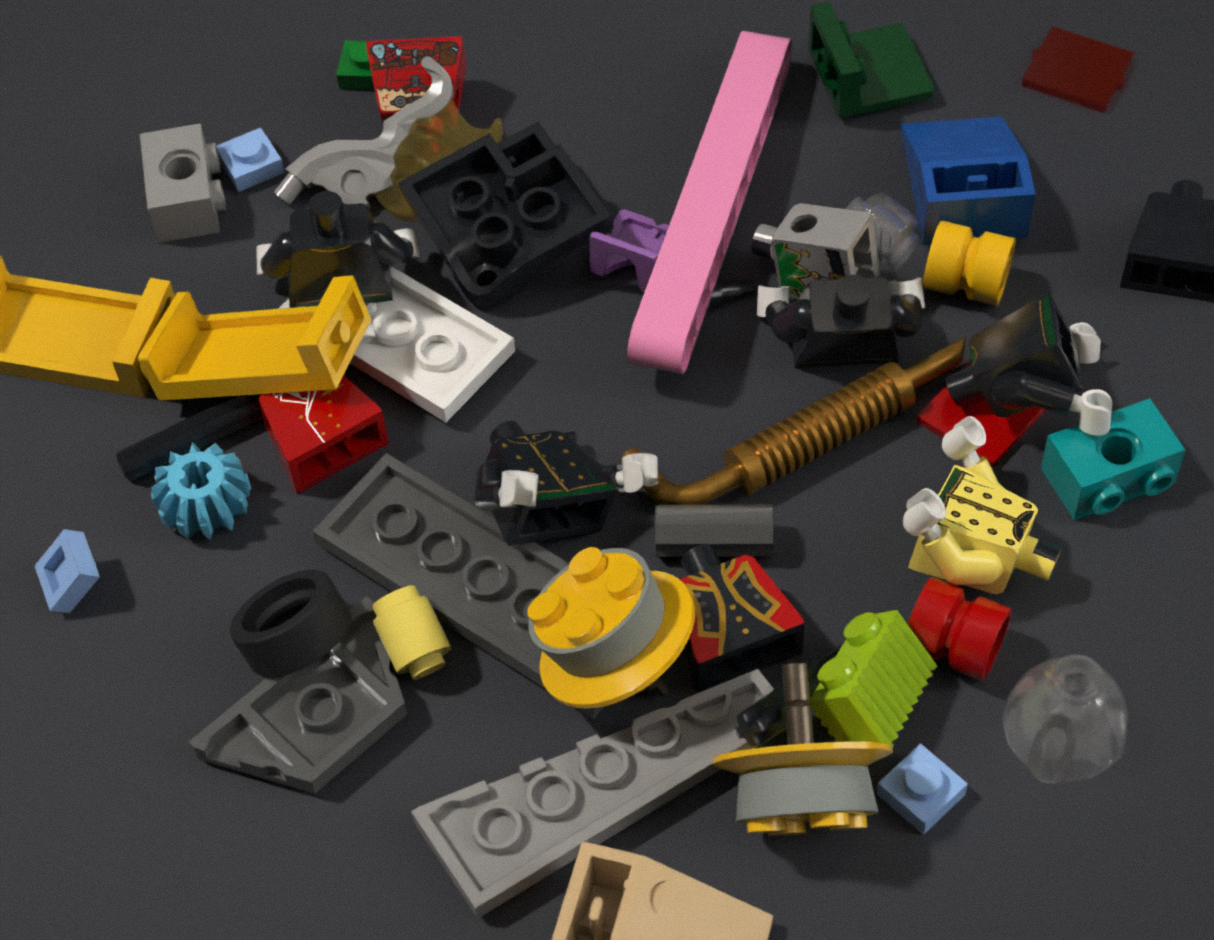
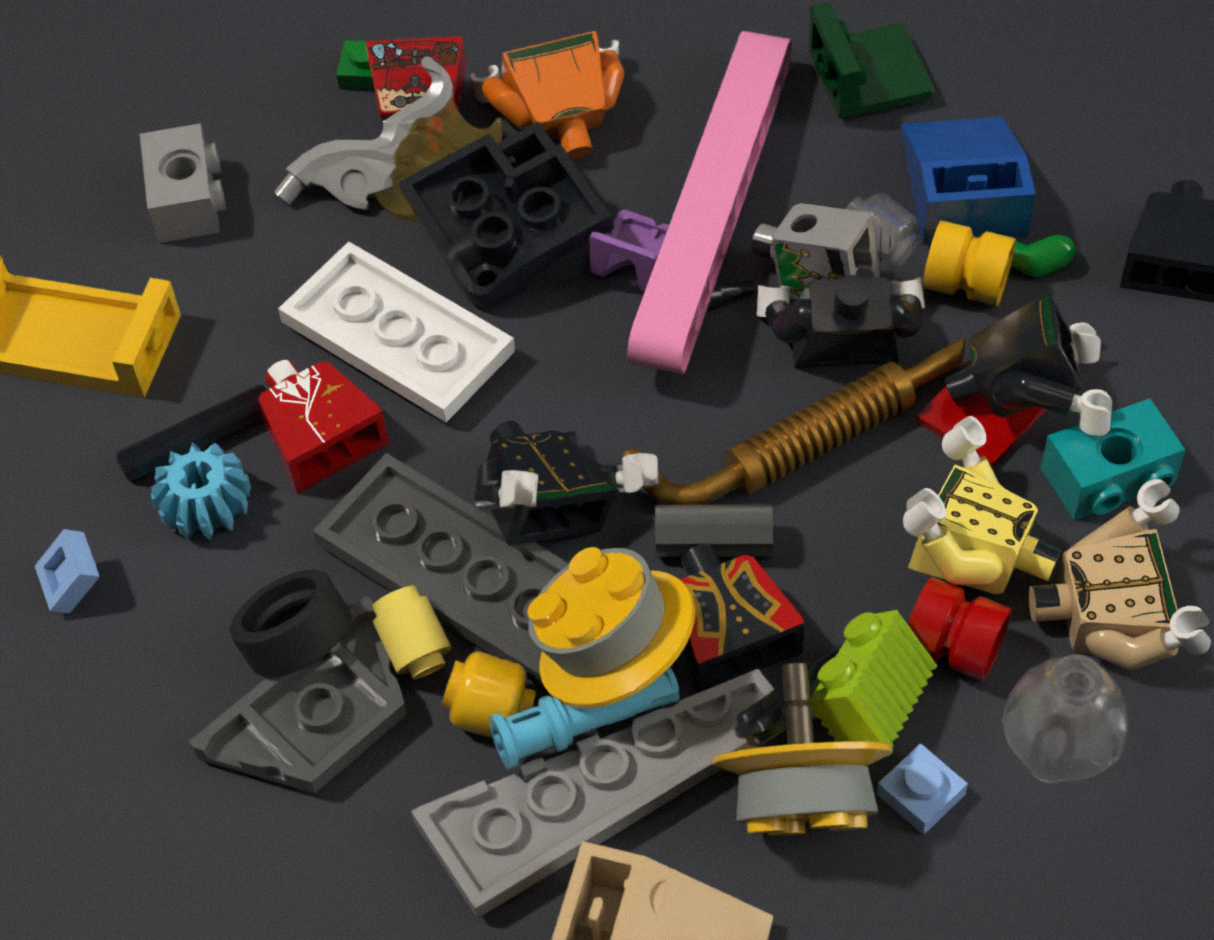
(249, 159): light blue plate -> none
(255, 350): yellow panel -> none
(332, 243): black torso -> none
(484, 688): none -> yellow head
(555, 723): none -> medium azure pin
(559, 85): none -> orange torso
(1043, 256): none -> green arm
(1078, 69): clear red piece -> none
(1120, 593): none -> tan torso

